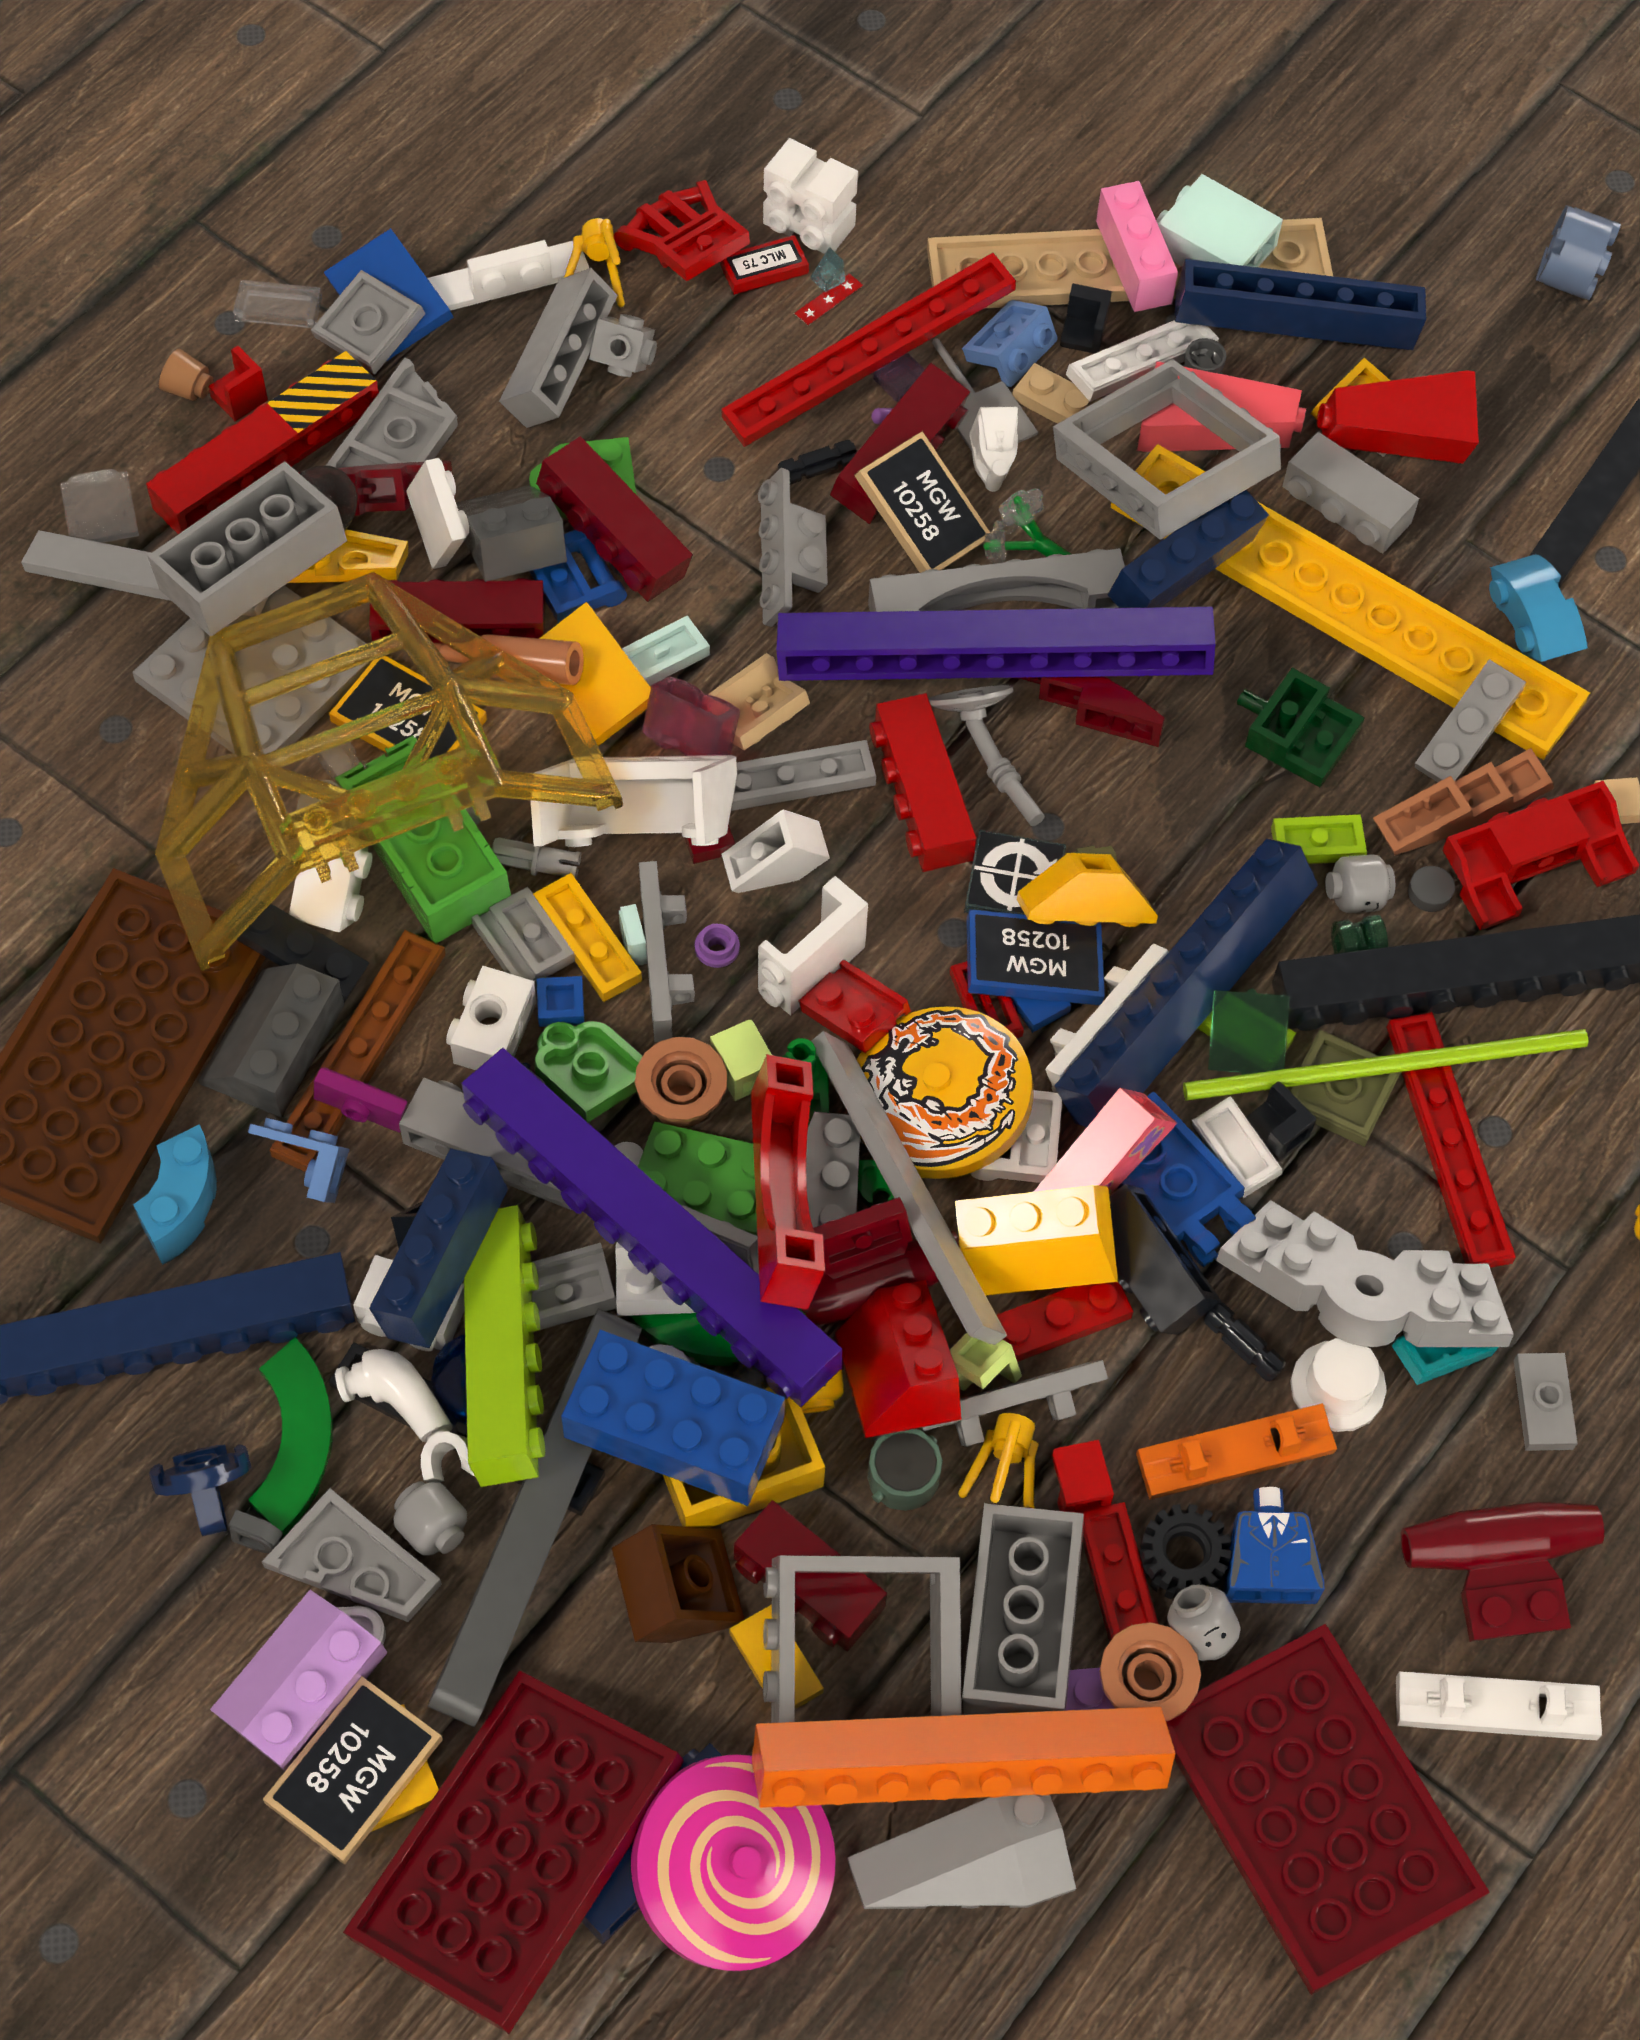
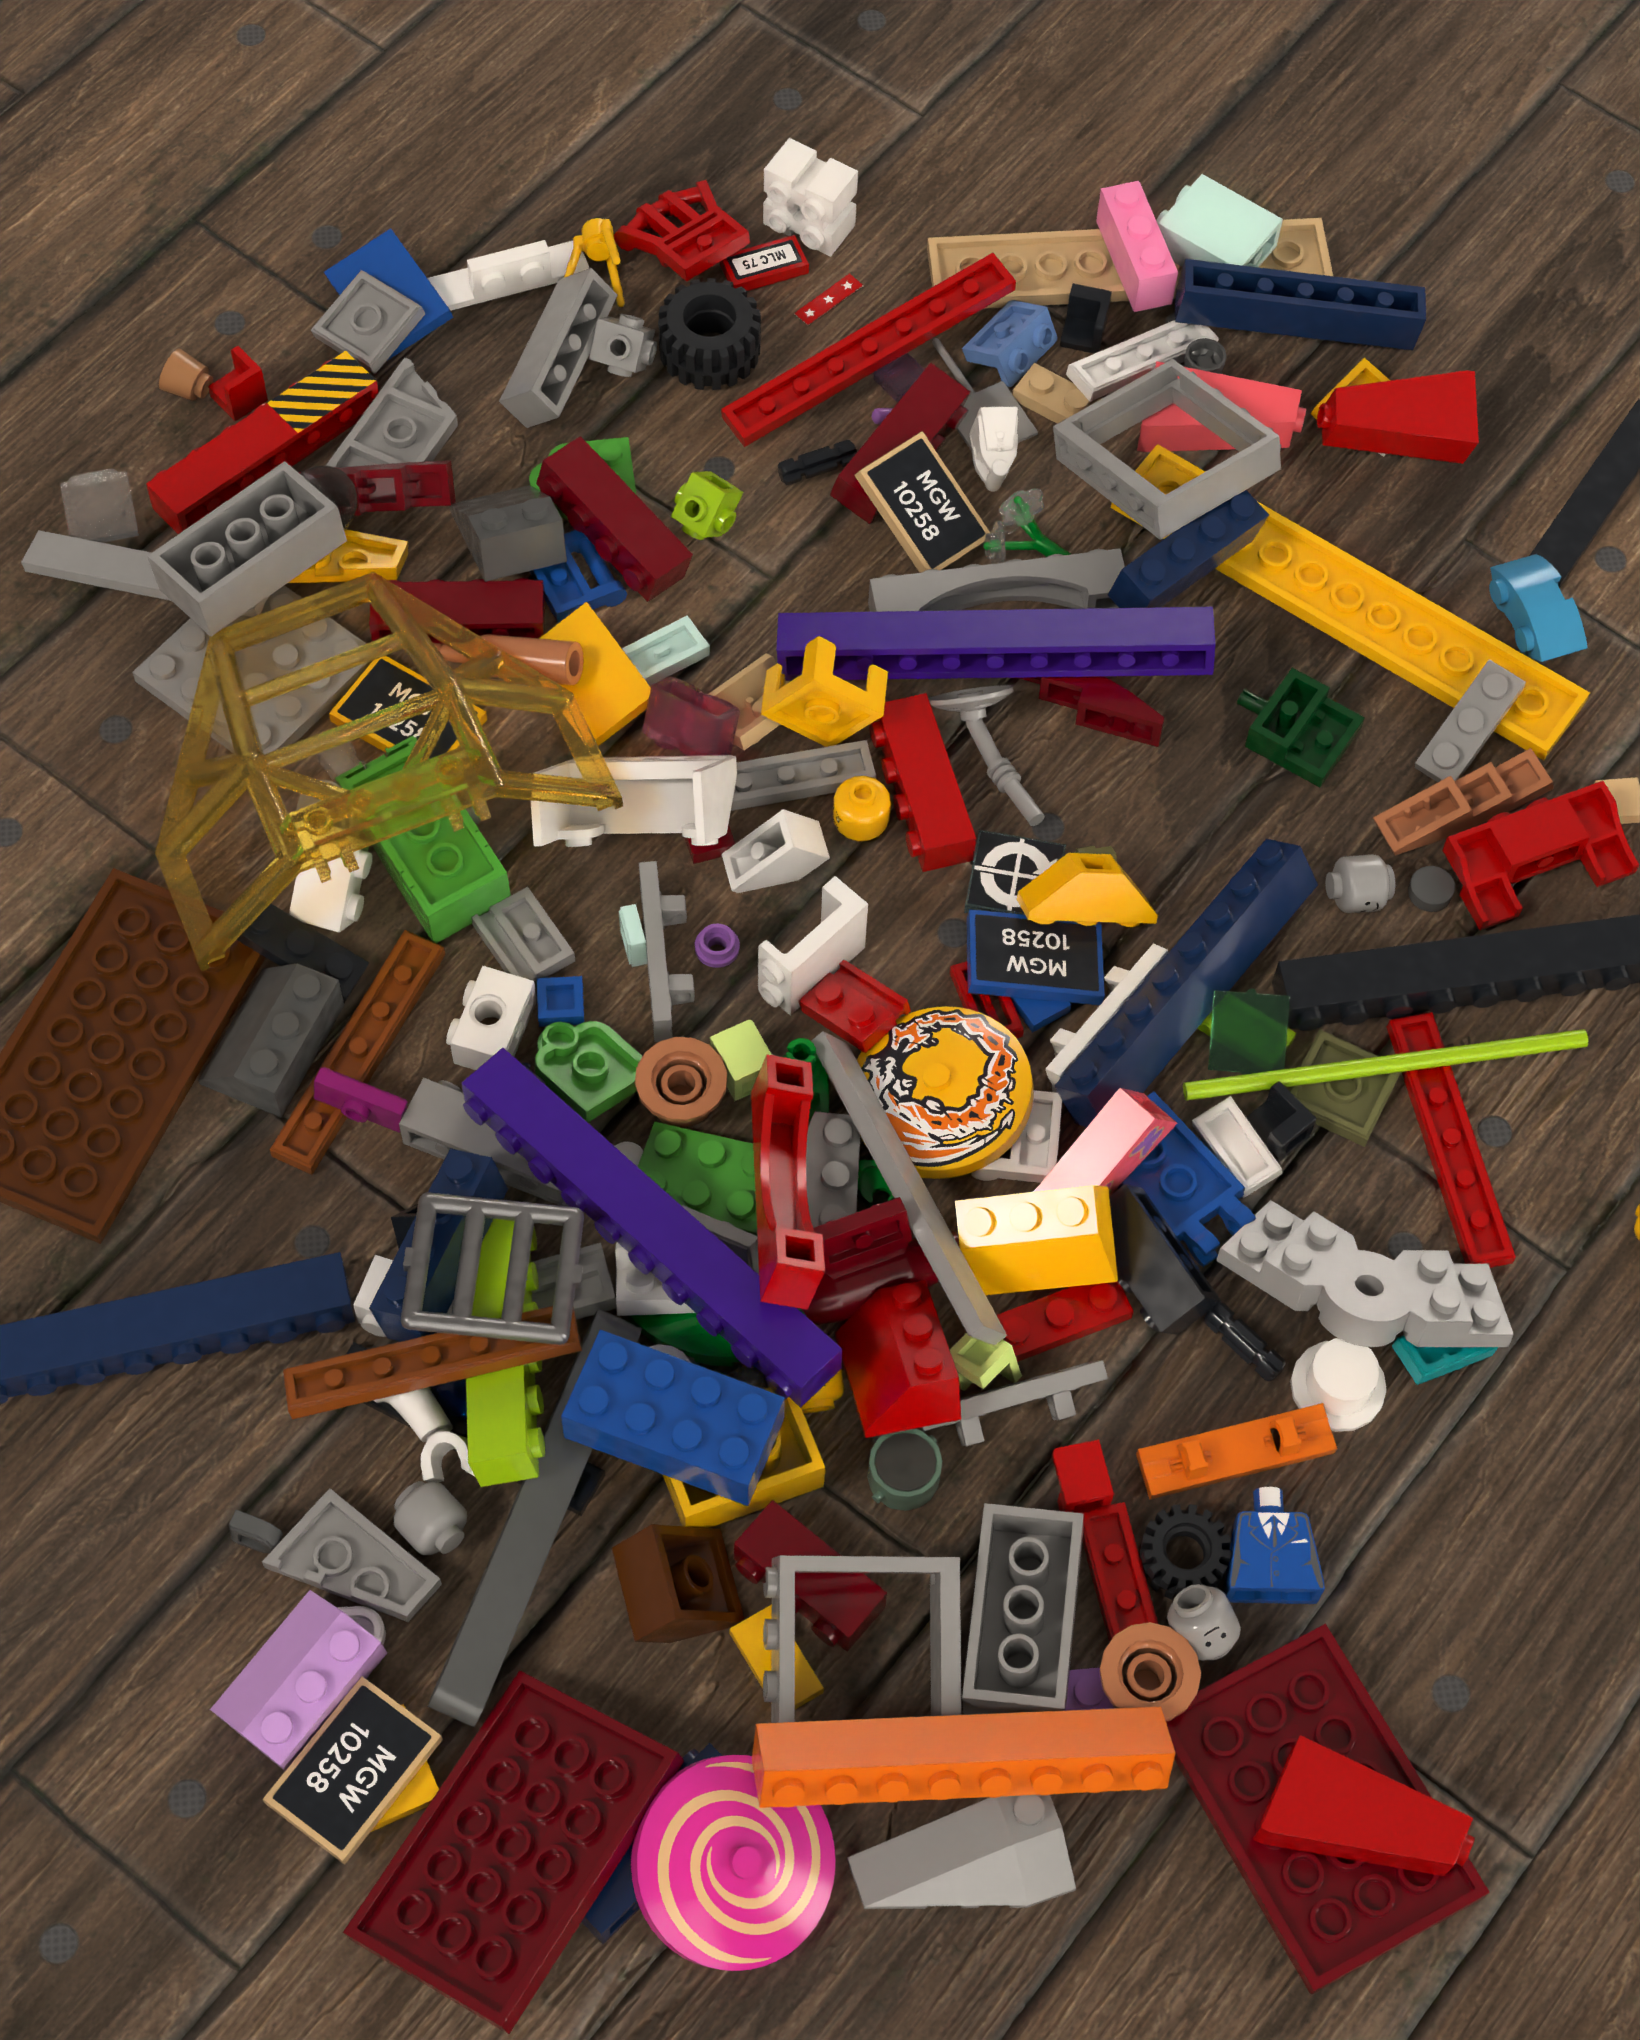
(181, 1196): dark azure brick -> none
(201, 1475): dark blue tile -> none
(277, 304): clear tile -> none
(304, 1439): green tile -> none
(322, 1174): medium blue bracket -> none
(413, 1366): none -> dark orange tile
(436, 512): white tile -> none
(510, 1325): none -> flat silver bar
(536, 858): light grey axle -> none
(590, 937): yellow plate -> none
(706, 505): none -> lime brick
(709, 308): none -> black tyre
(791, 547): light grey bracket -> none
(820, 702): none -> yellow panel
(829, 271): clear light blue piece -> none
(861, 808): none -> yellow head
(1010, 1443): yellow plant -> none
(1322, 837): lime plate -> none
(1350, 492): light grey brick -> none
(1358, 1814): none -> red slope
(1359, 936): clear green wheel -> none
(1497, 1705): white hinge -> none
(1506, 1554): dark red plate -> none
(1545, 1401): light grey plate -> none
(1577, 252): sand blue brick -> none

